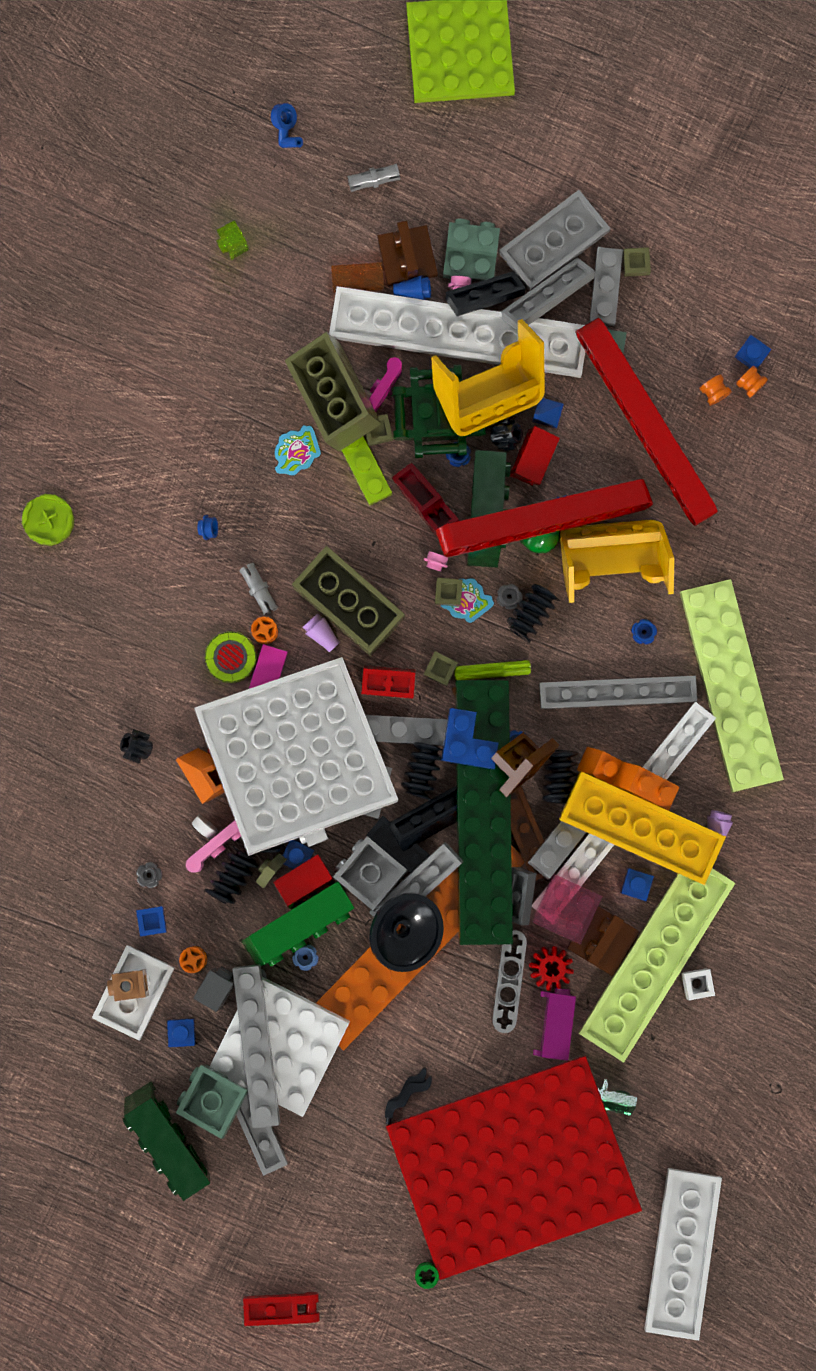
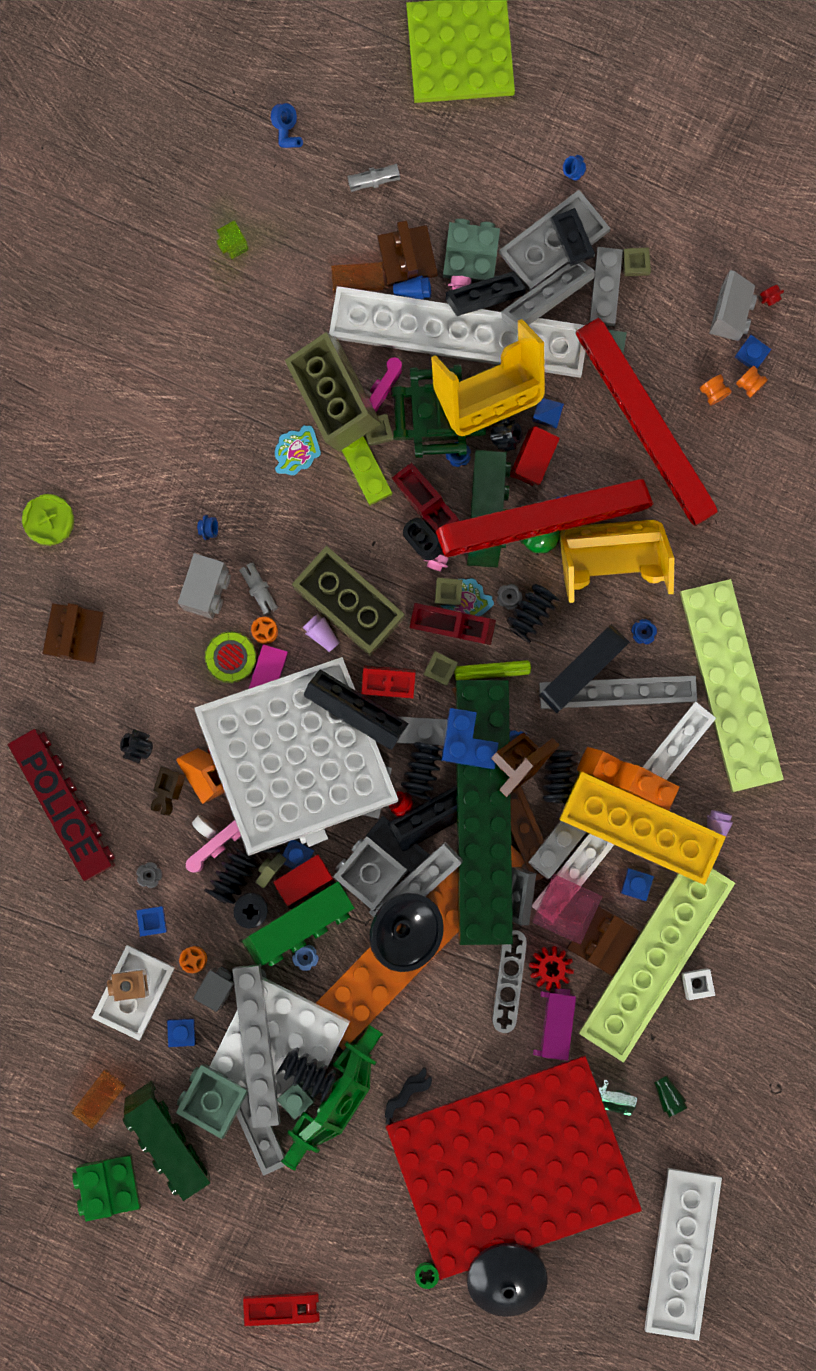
(61, 804): none -> dark red brick
(73, 633): none -> reddish brown bracket
(98, 1099): none -> clear orange plate
(106, 1187): none -> green plate
(168, 787): none -> dark brown plate
(204, 586): none -> light grey brick
(242, 916): none -> black piece
(295, 1100): none -> sand green plate
(307, 1073): none -> black piece
(342, 1103): none -> green plate
(355, 709): none -> black slope
(403, 805): none -> red plate
(422, 538): none -> black plate
(452, 624): none -> dark red slope
(505, 1268): none -> black dish
(572, 237): none -> black plate
(574, 167): none -> blue plate
(583, 668): none -> black beam
(670, 1097): none -> dark green cone
(733, 307): none -> light grey slope
(771, 295): none -> red plate

